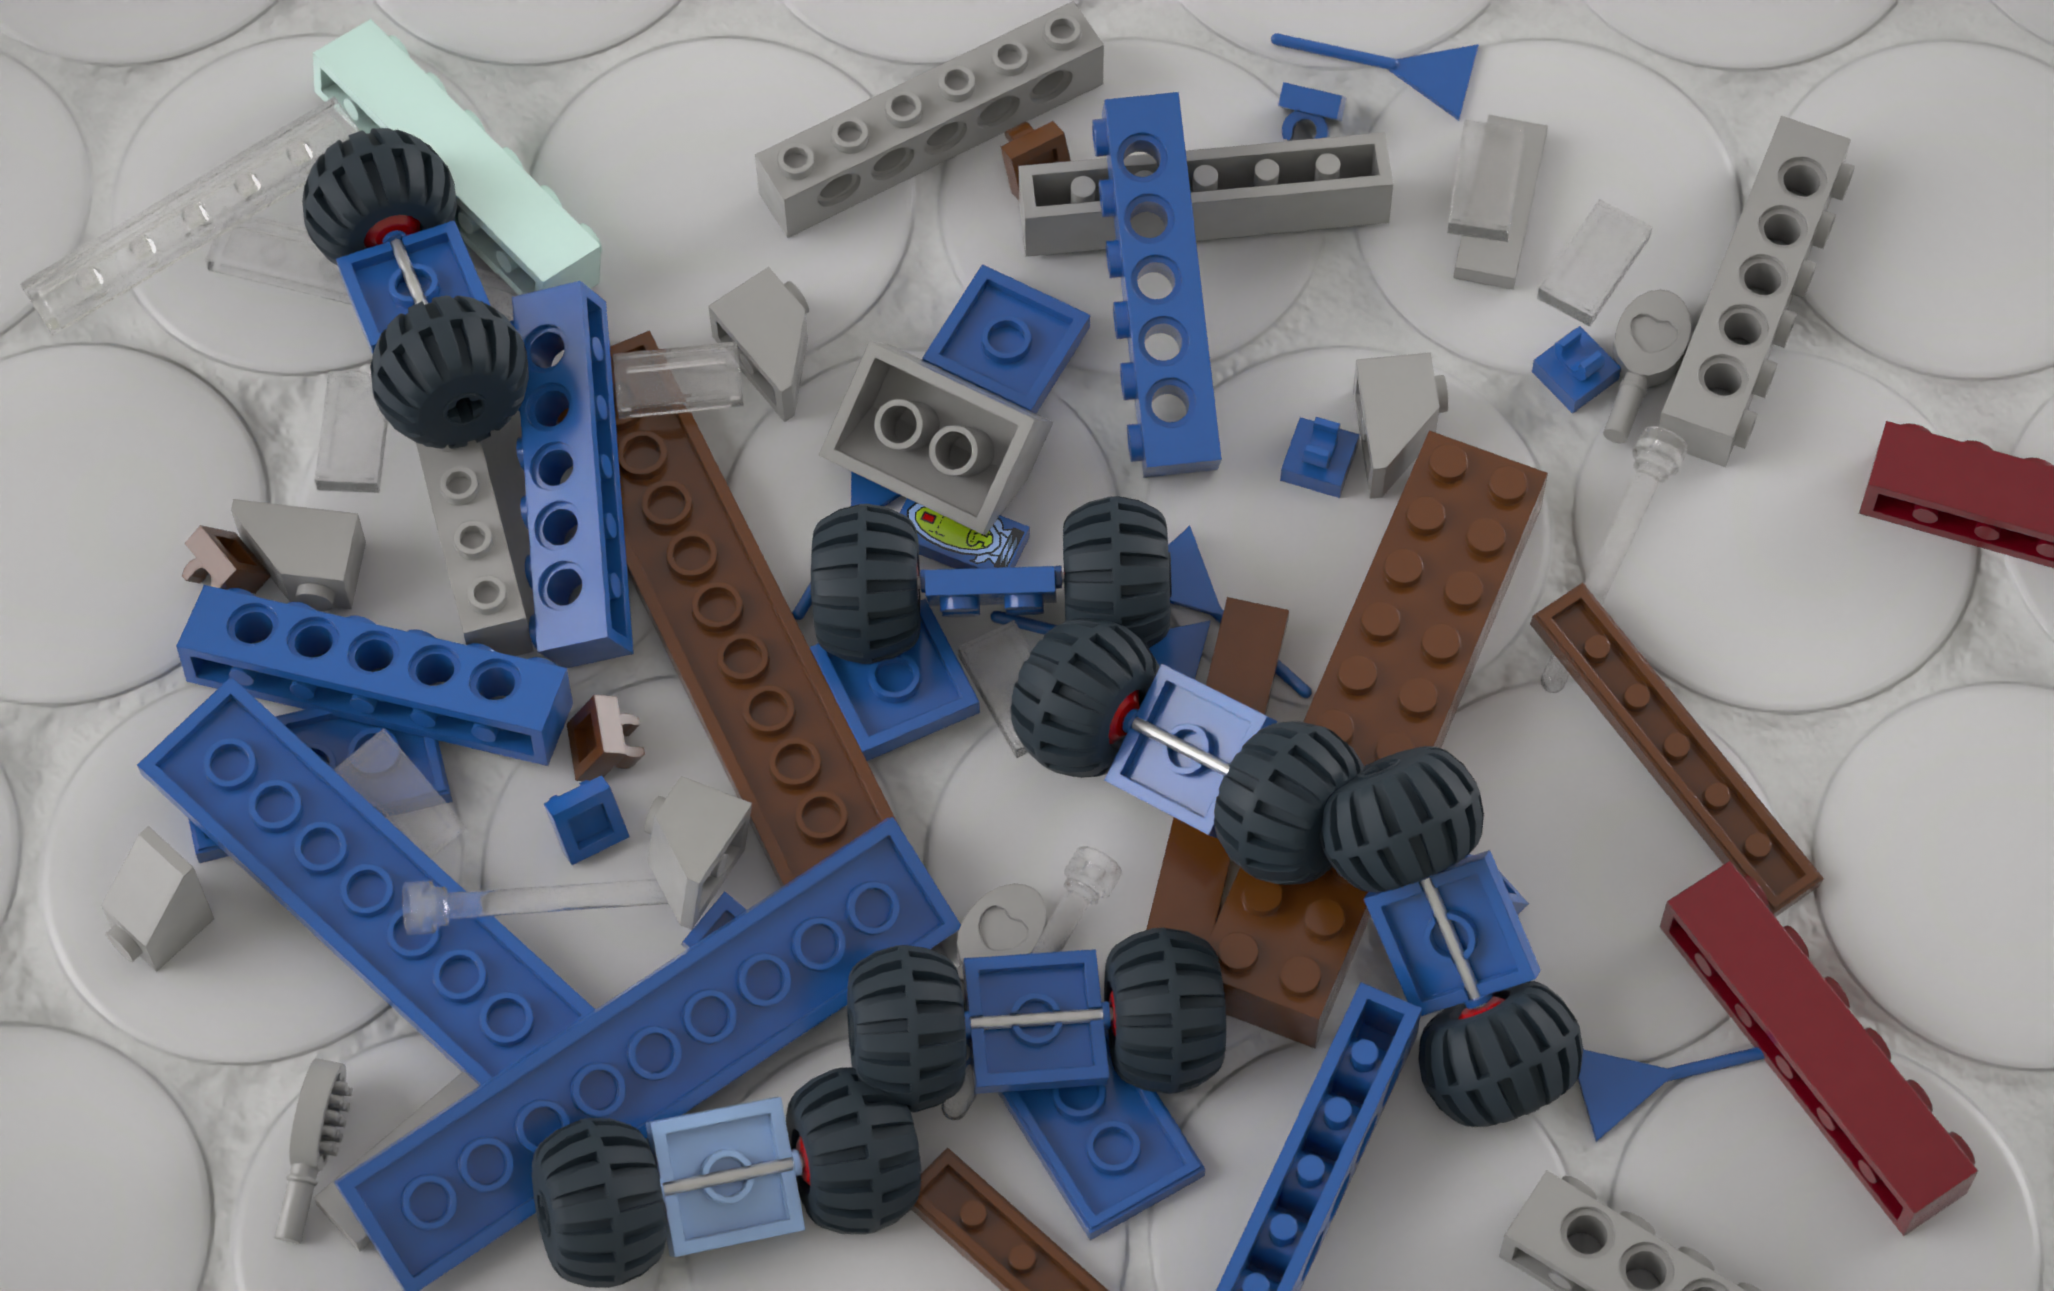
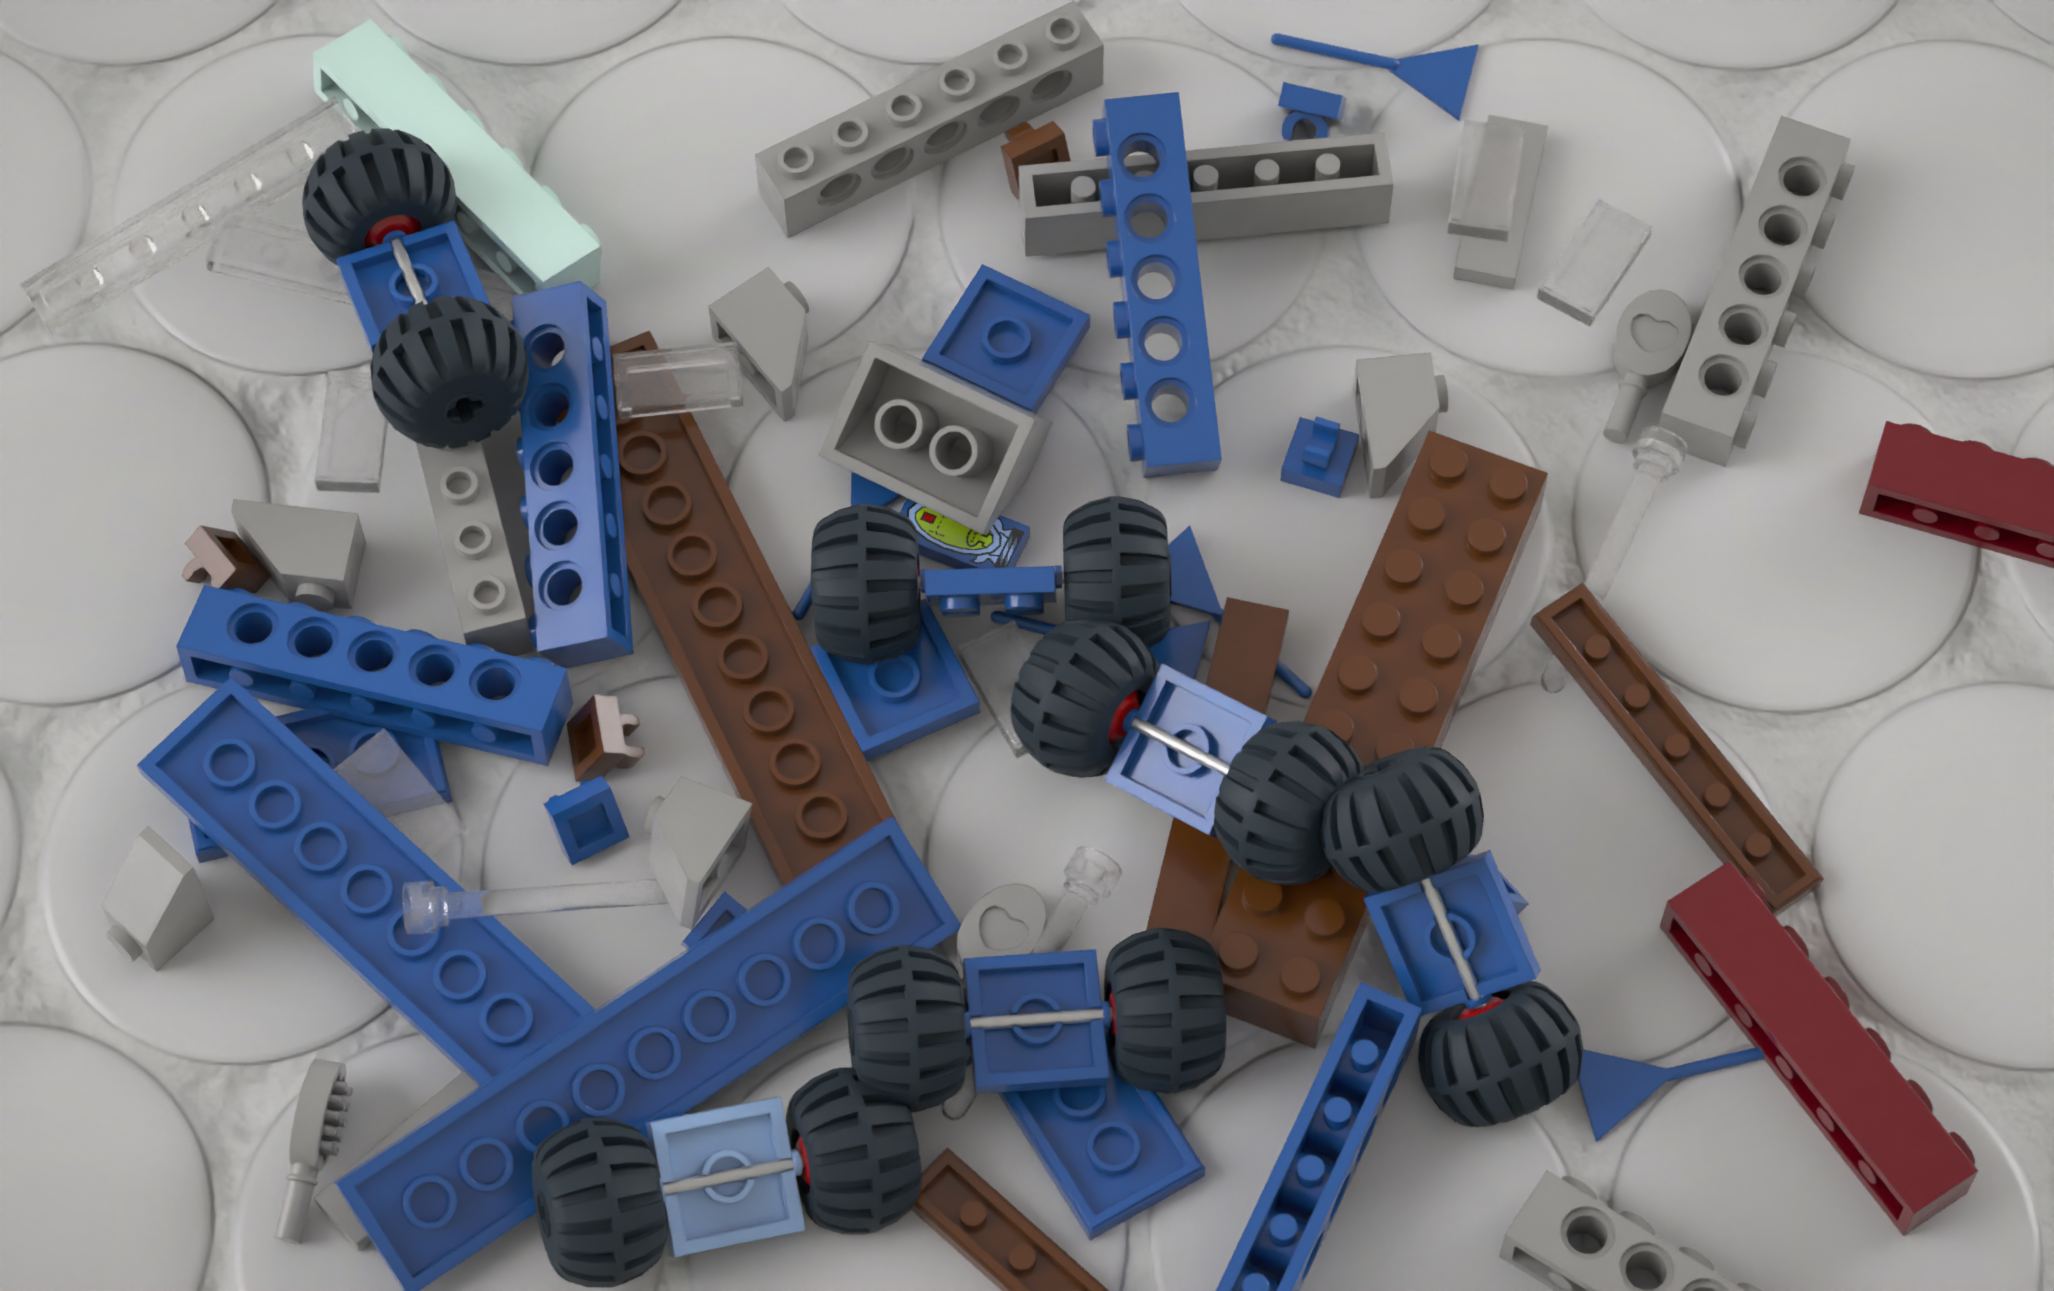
(1576, 369): blue tile -> none

